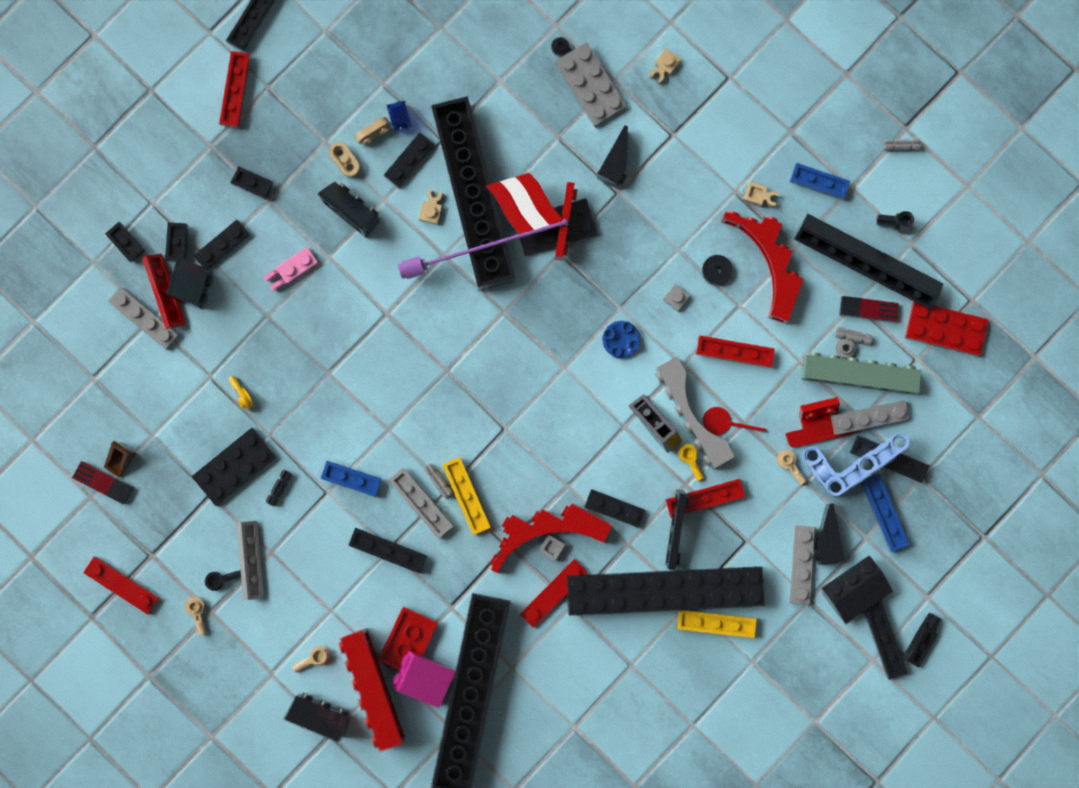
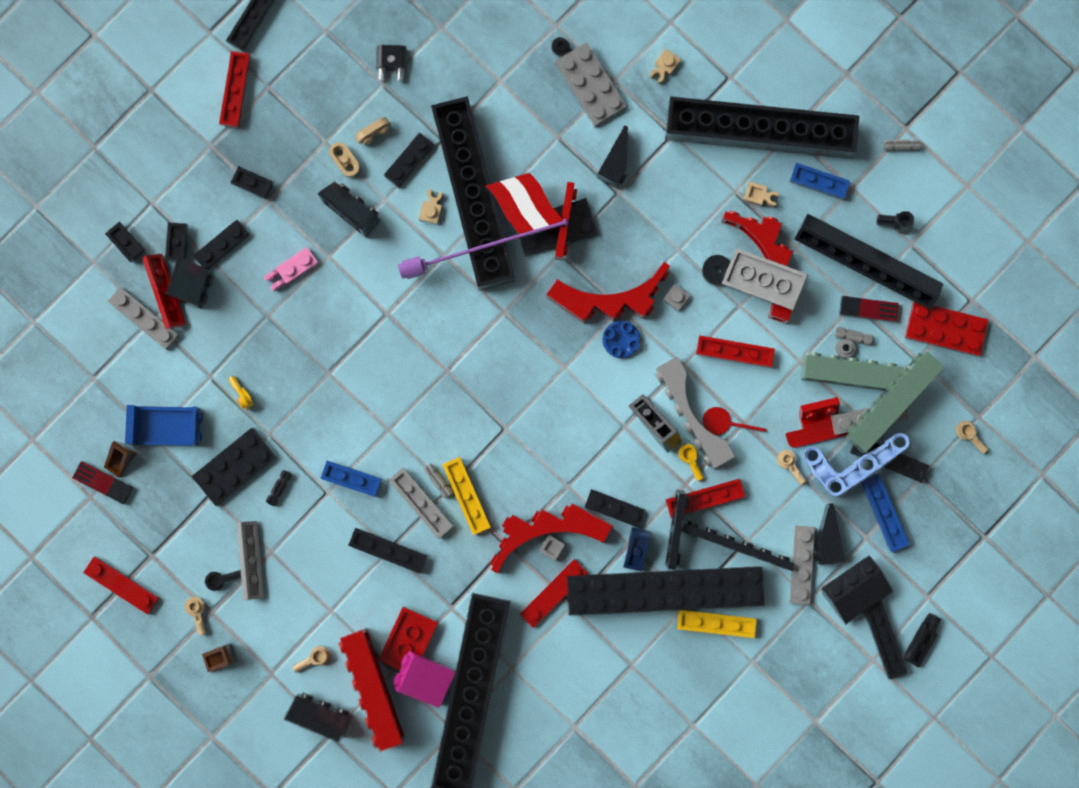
(163, 425): none -> blue panel
(219, 657): none -> reddish brown slope
(391, 58): none -> black piece
(399, 116): clear blue brick -> none
(581, 304): none -> red arch
(637, 549): none -> dark blue plate
(744, 548): none -> black plate
(762, 127): none -> black brick
(765, 279): none -> light grey plate
(894, 401): none -> sand green brick
(966, 431): none -> tan plate

